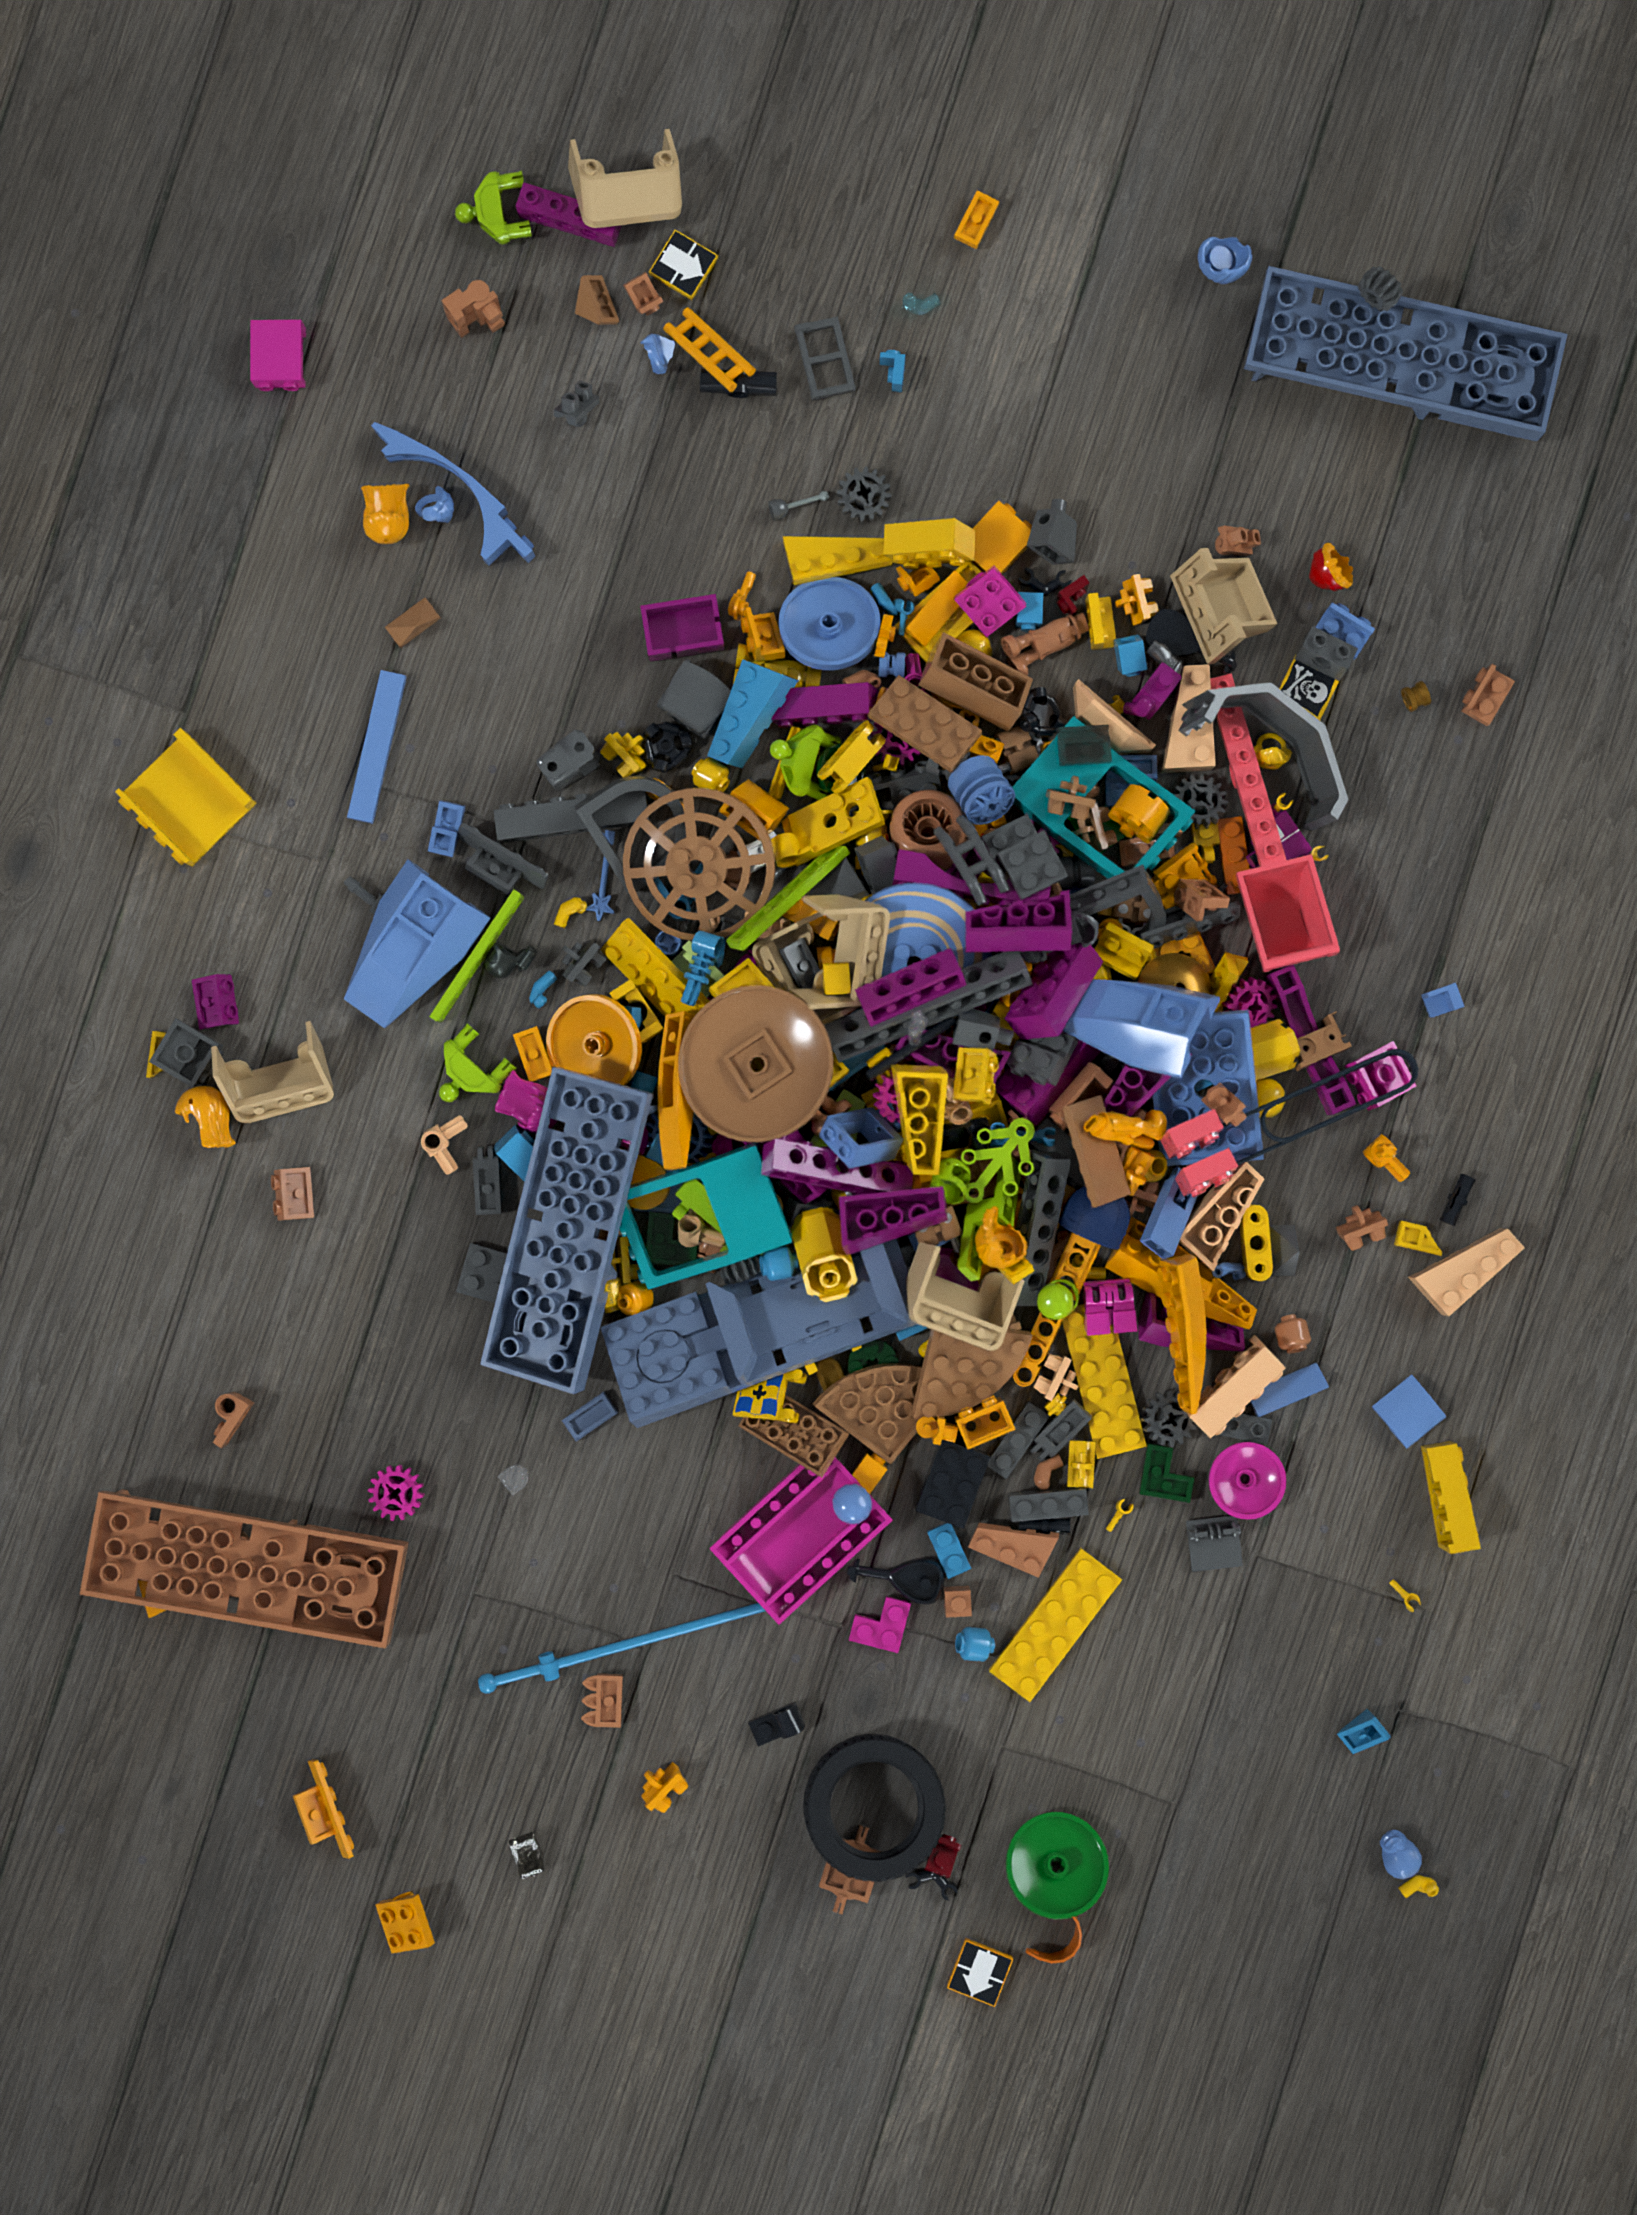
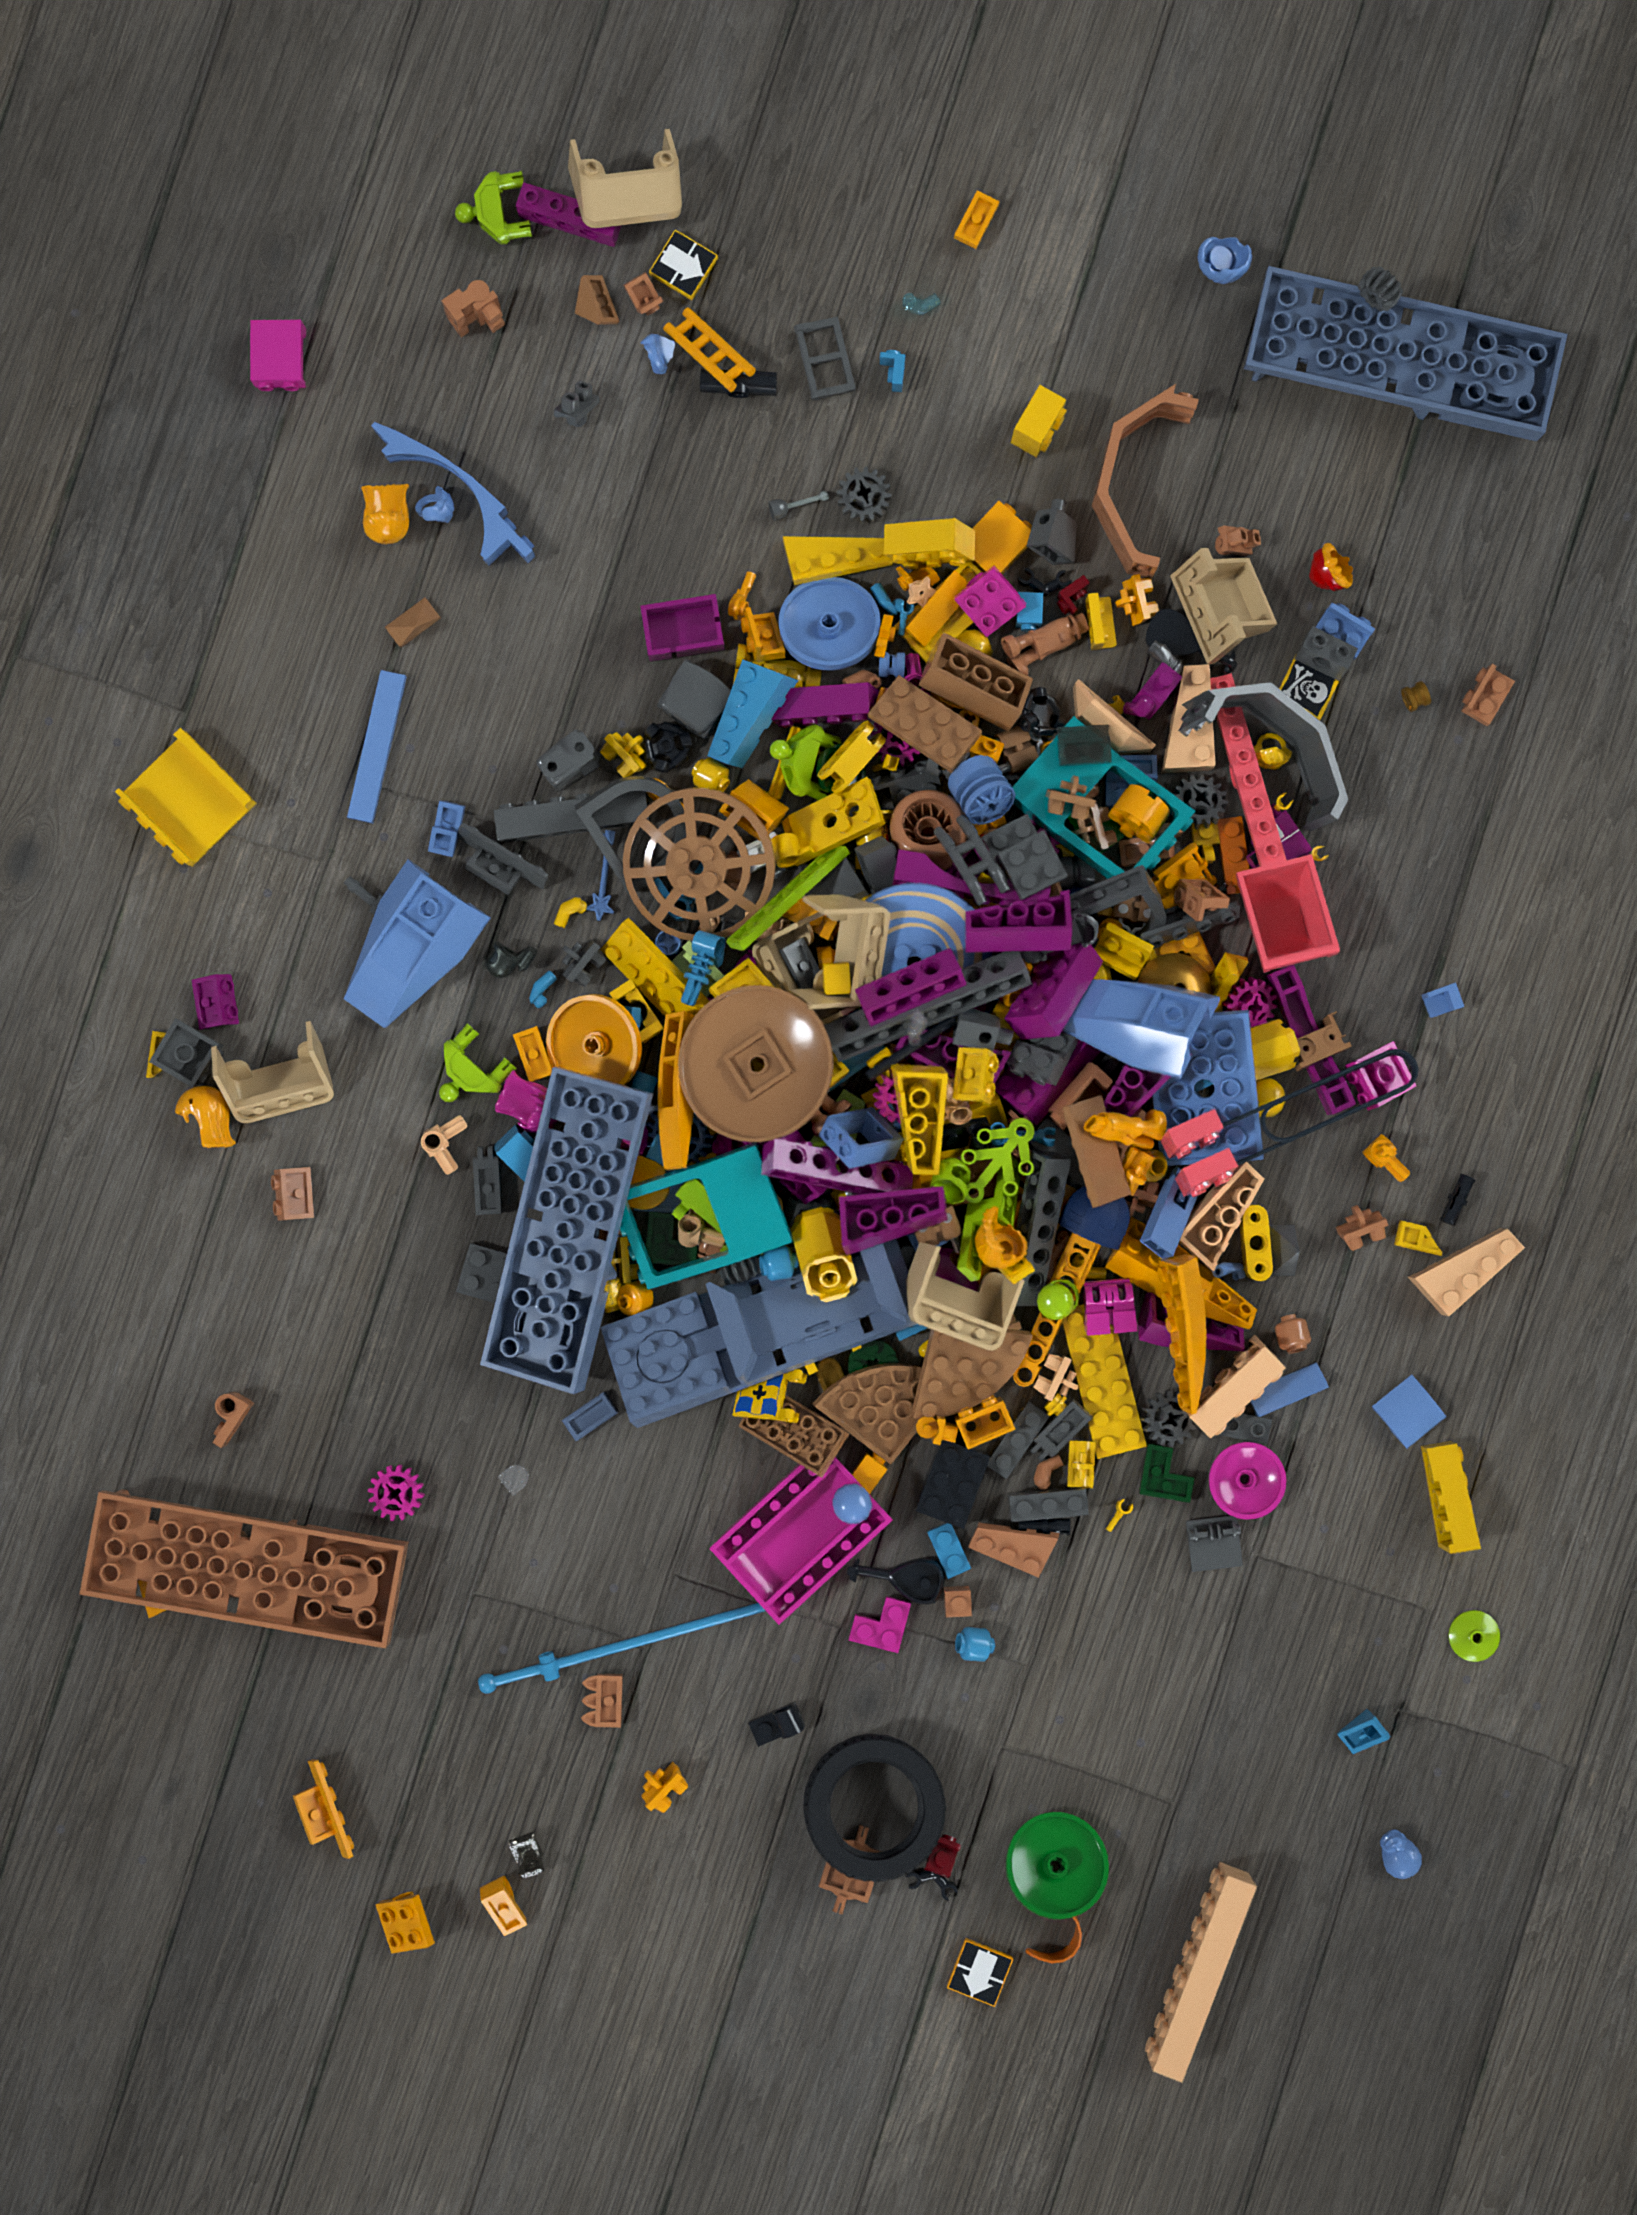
(477, 956): lime tile -> none
(501, 1906): none -> light orange plate
(915, 589): none -> light nougat plate
(1038, 420): none -> yellow brick
(1055, 1624): yellow plate -> none
(1130, 655): dark azure brick -> none
(1166, 405): none -> nougat panel
(1200, 1971): none -> light nougat brick
(1225, 1103): nougat hips -> none
(1405, 1595): yellow hand -> none
(1420, 1884): yellow arm -> none
(1462, 1632): none -> lime dish

